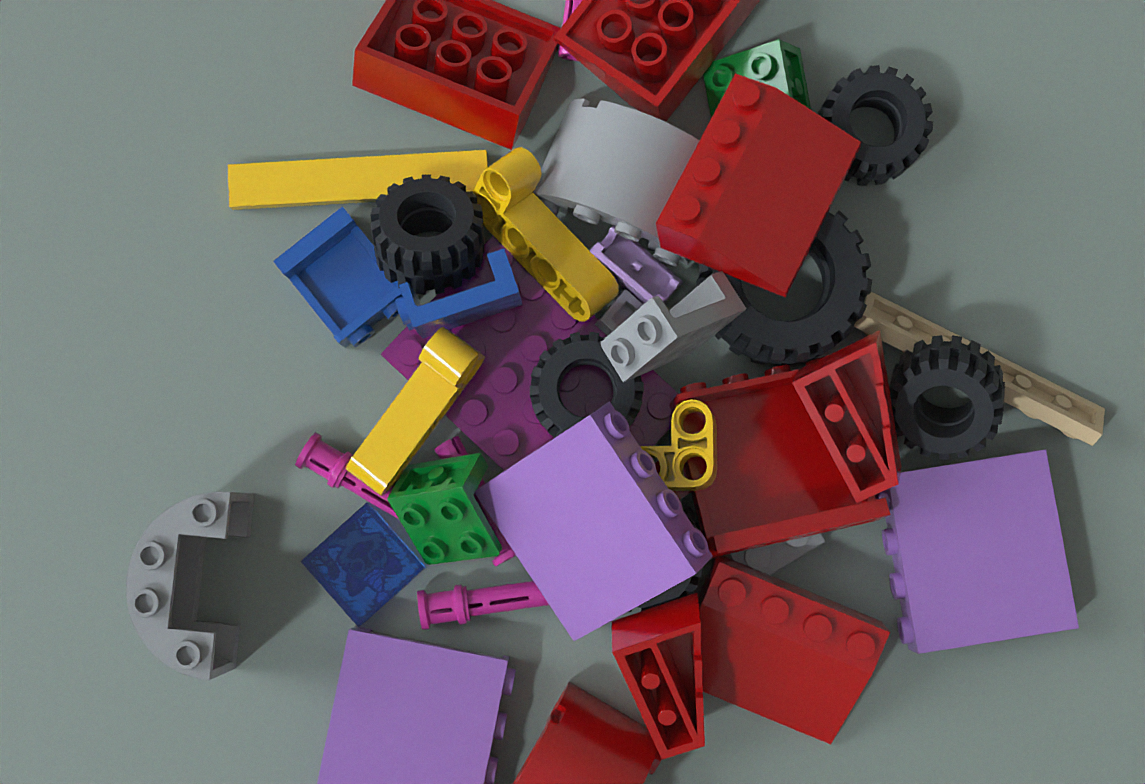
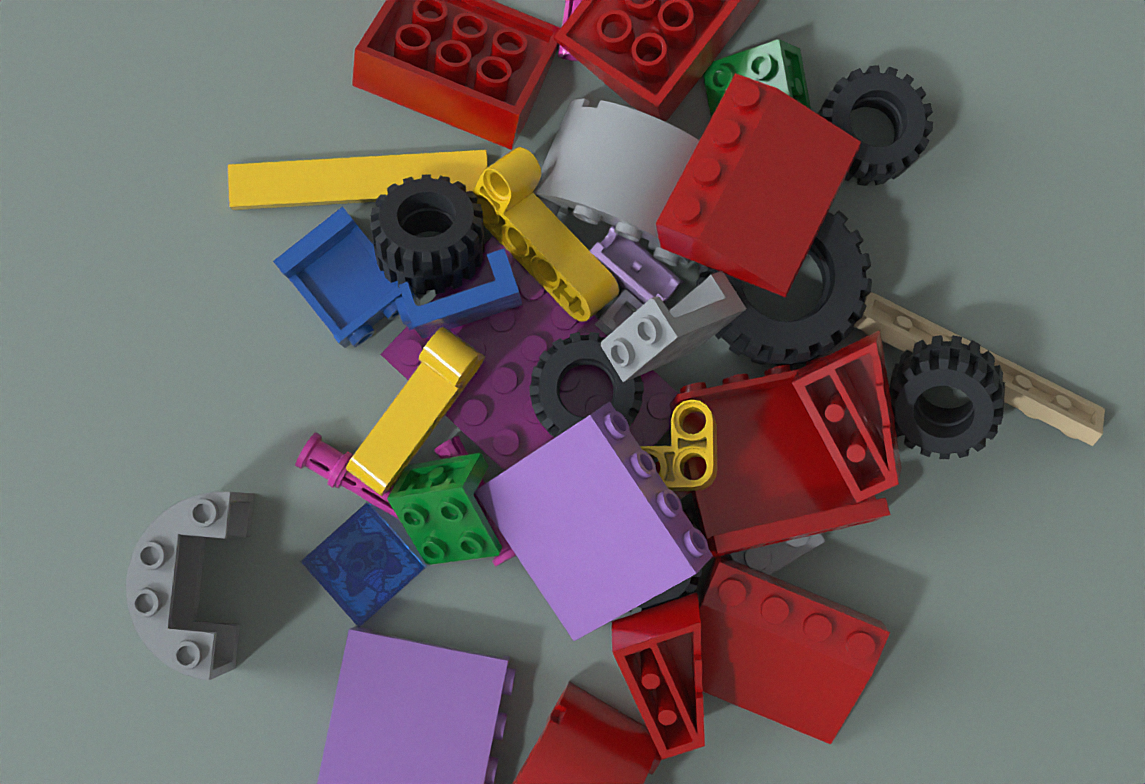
(463, 603): dark pink pin -> none
(977, 553): medium lavender panel -> none

